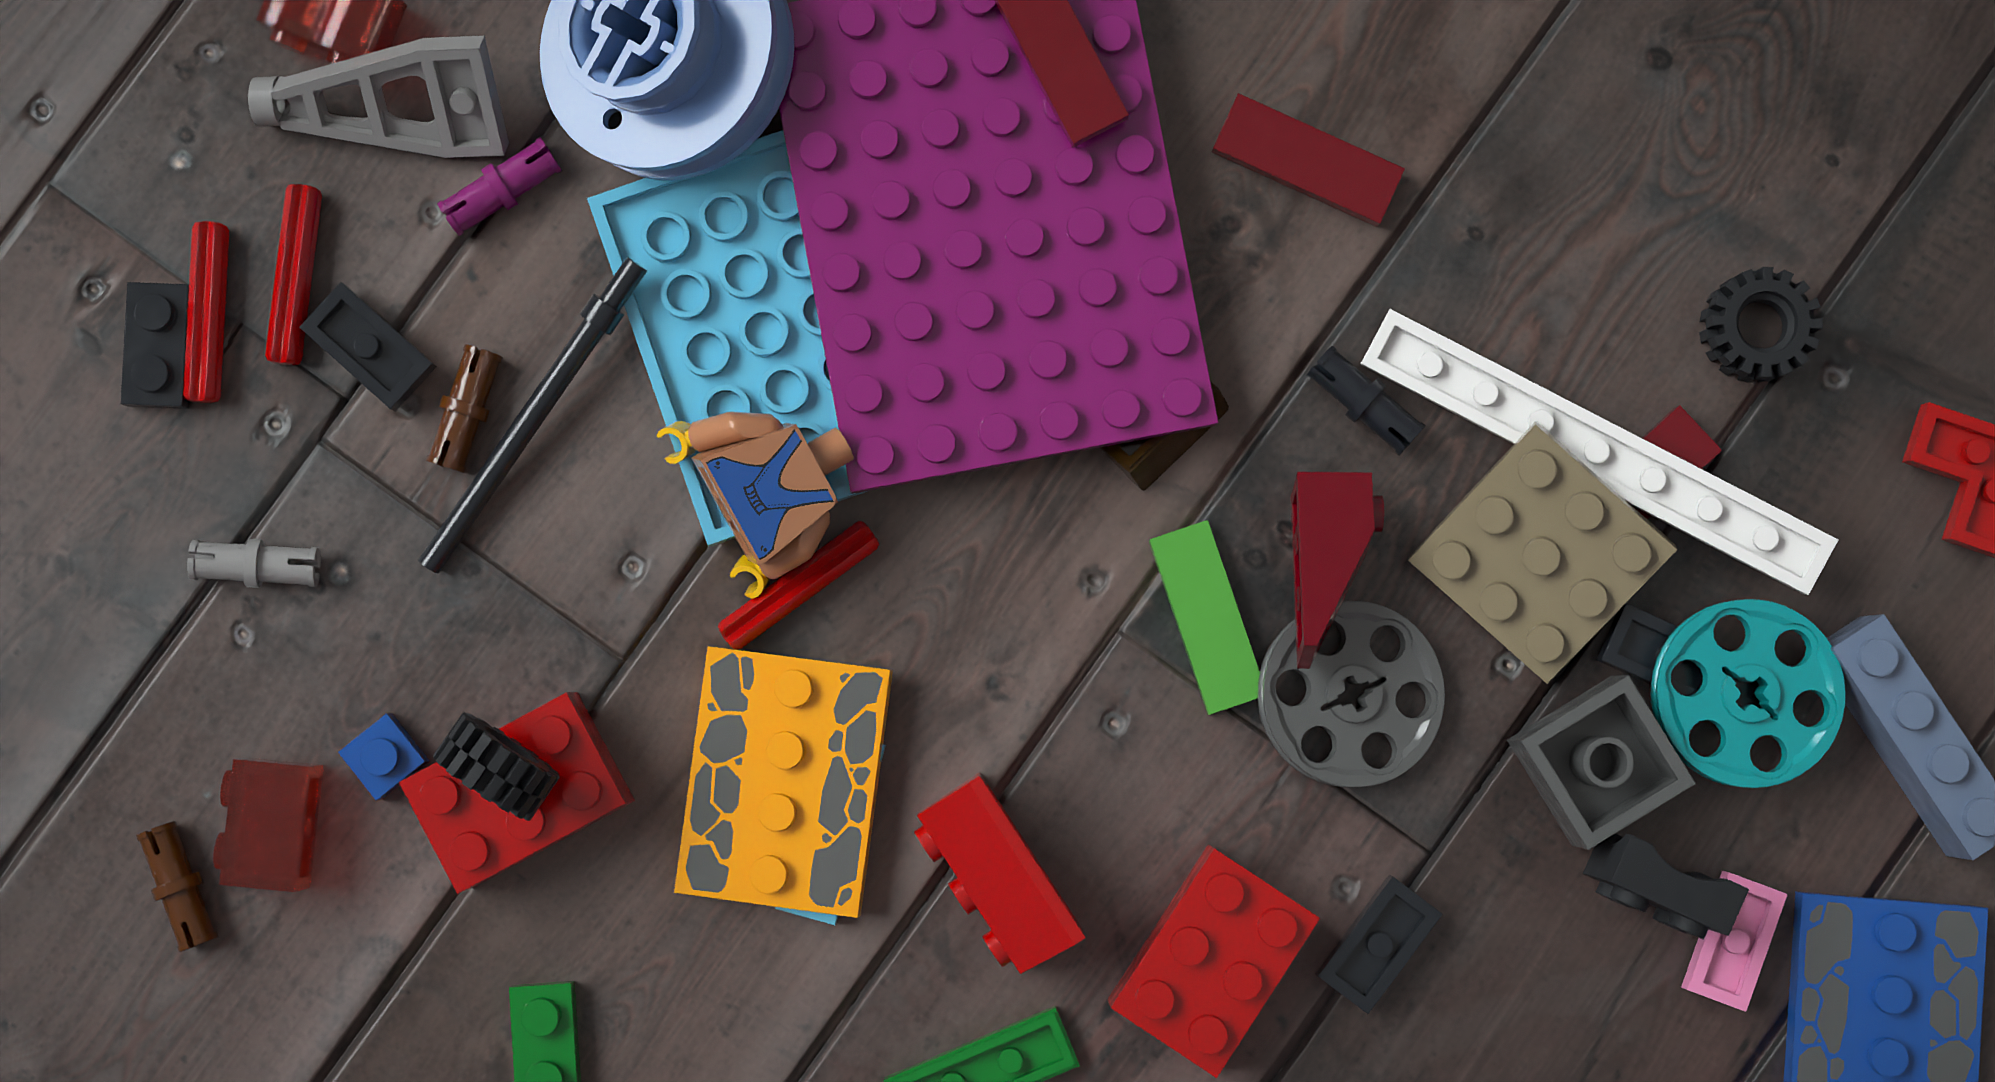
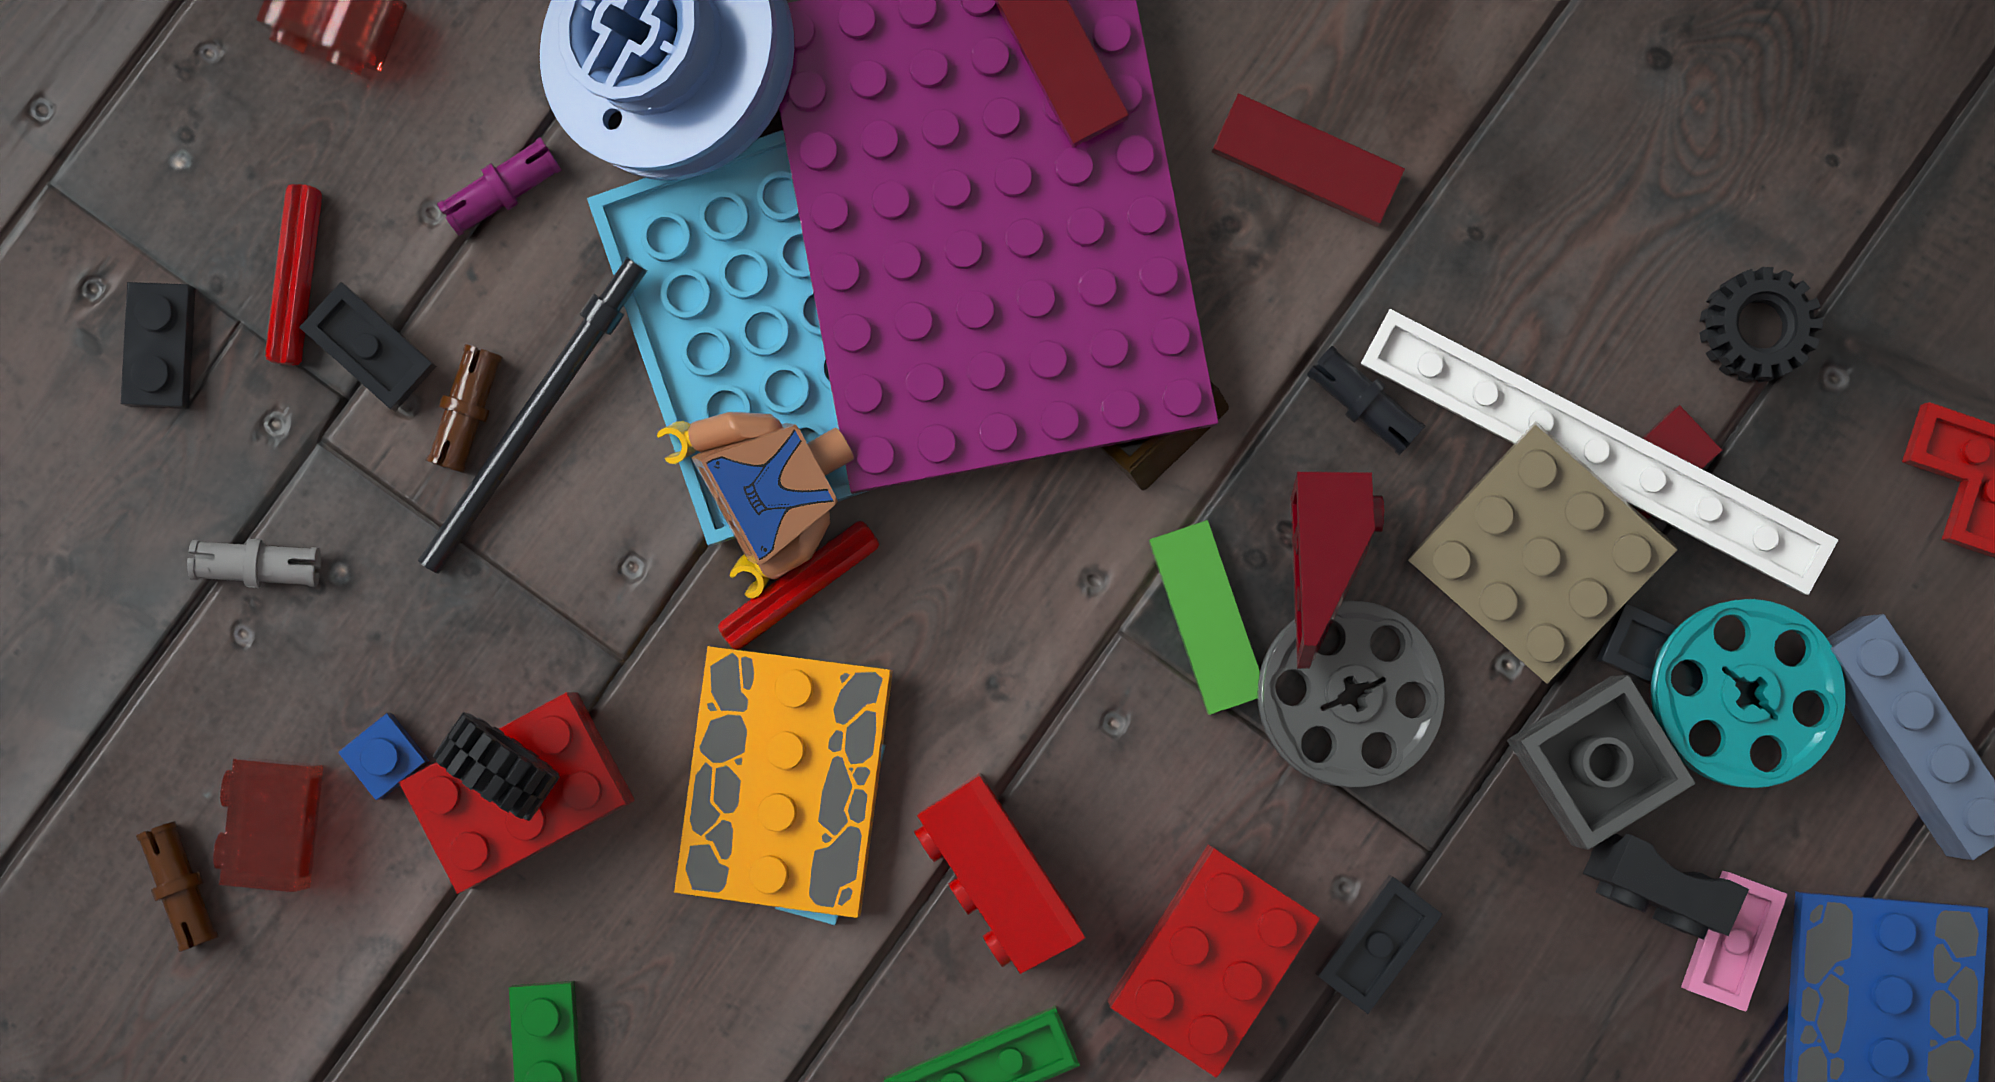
(206, 312): red axle -> none
(458, 85): light grey plate -> none

